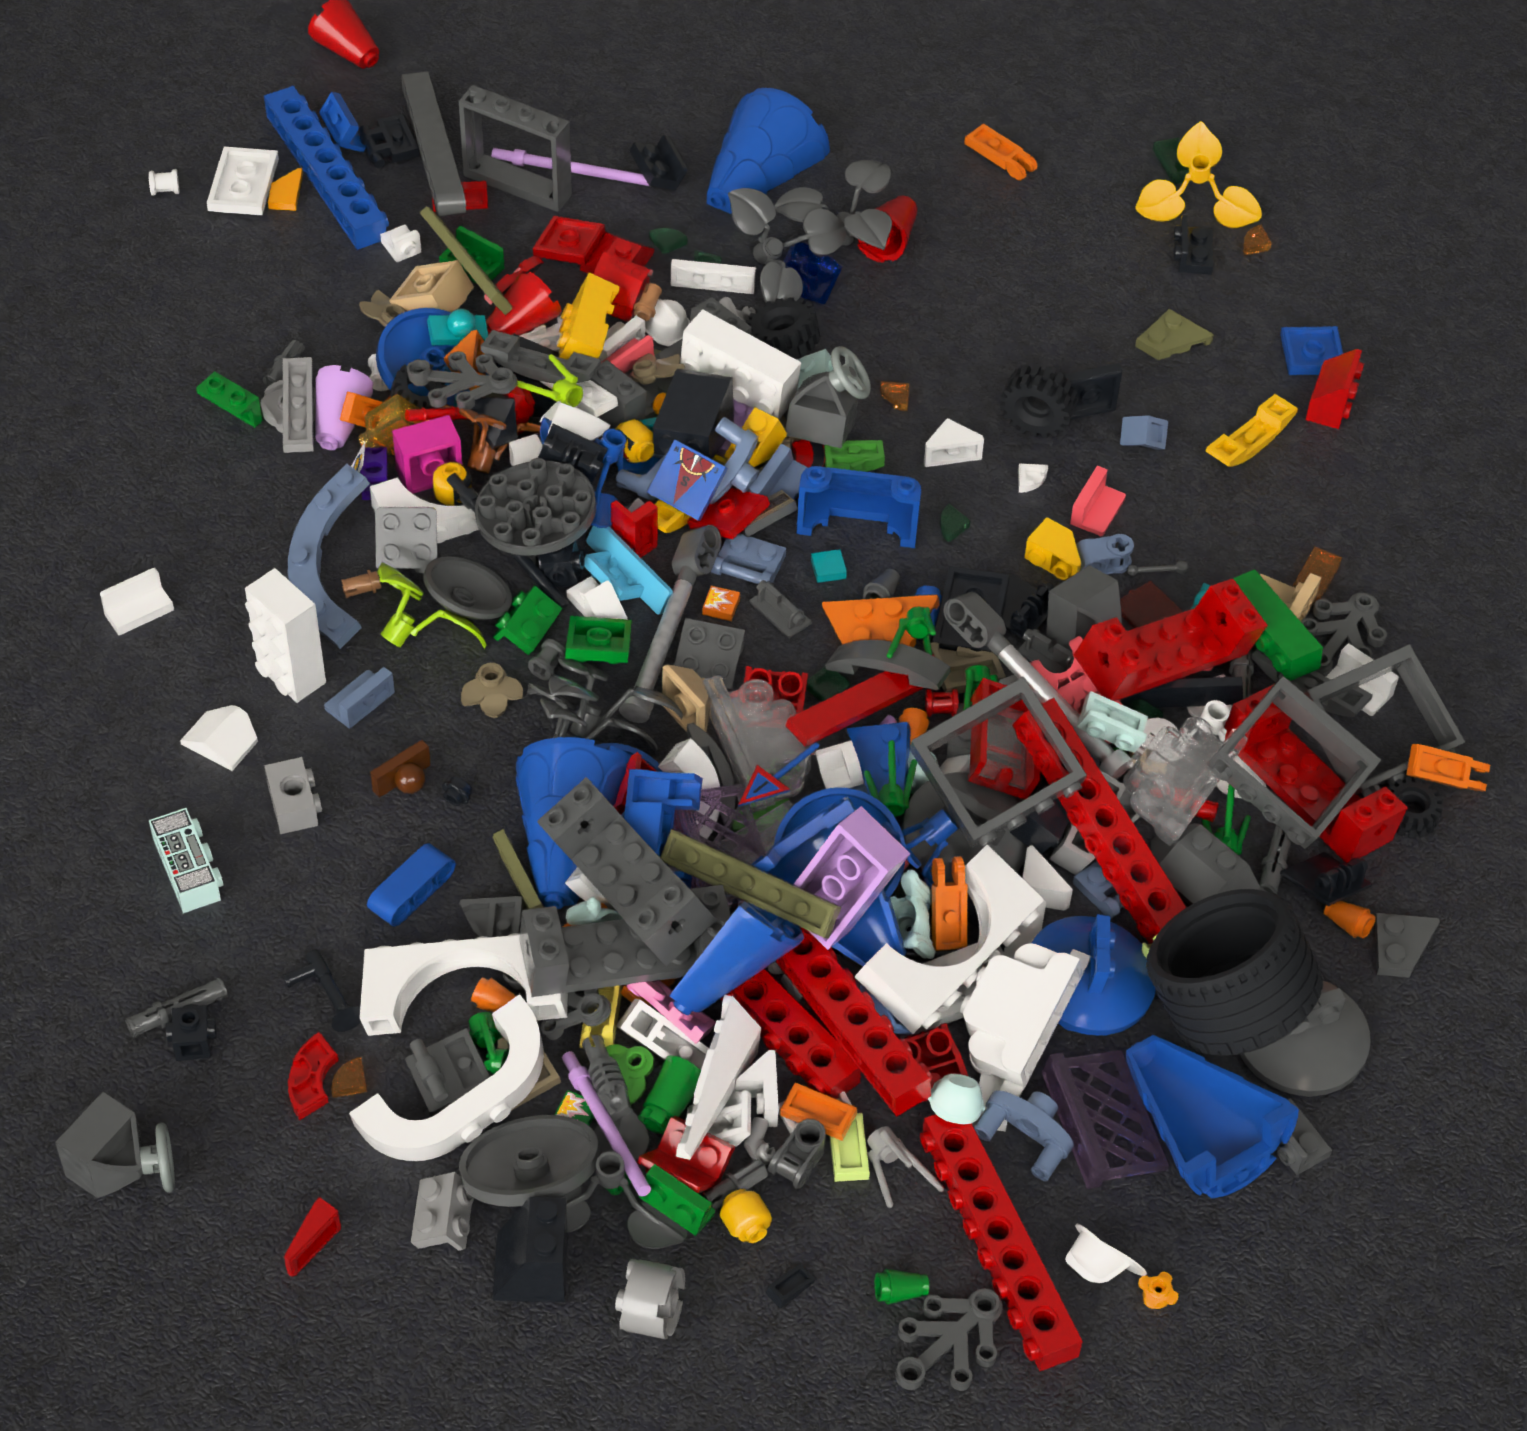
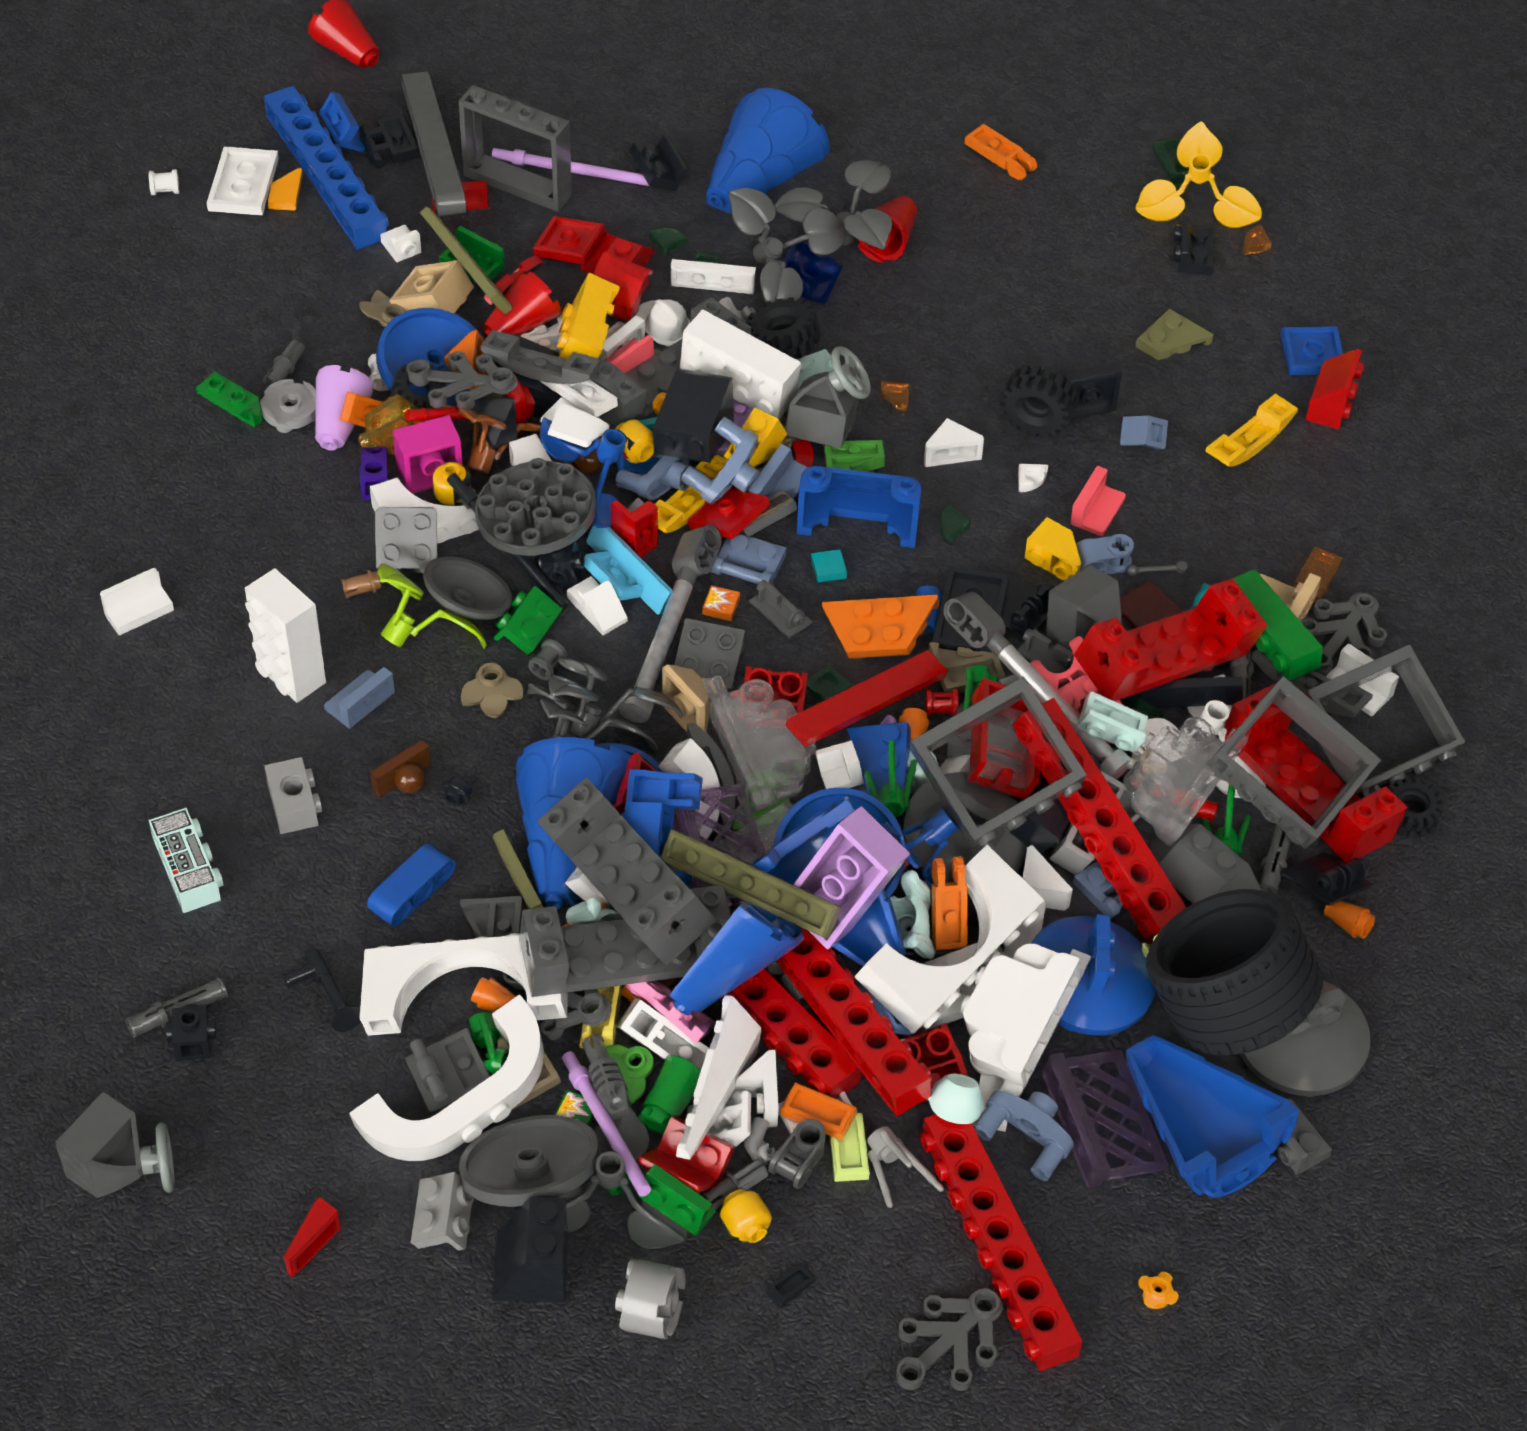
(222, 736): white slope -> none
(298, 405): light grey plate -> none
(306, 554): sand blue plate -> none
(308, 1075): red tile -> none
(349, 1079): clear orange tile -> none
(358, 462): sticker -> none
(454, 327): teal tile -> none
(563, 390): lime plant -> none
(573, 449): black hinge -> none
(598, 639): green plate -> none
(646, 306): medium nougat pin -> none
(649, 368): dark tan plate -> none
(687, 480): tile -> none
(764, 785): piece -> none
(883, 585): dark grey cone -> none
(899, 1286): green cone -> none
(918, 625): green plant -> none
(920, 666): dark grey slope -> none
(1098, 1260): white piece -> none
(1401, 942): dark grey wing -> none
(1445, 767): orange hinge -> none

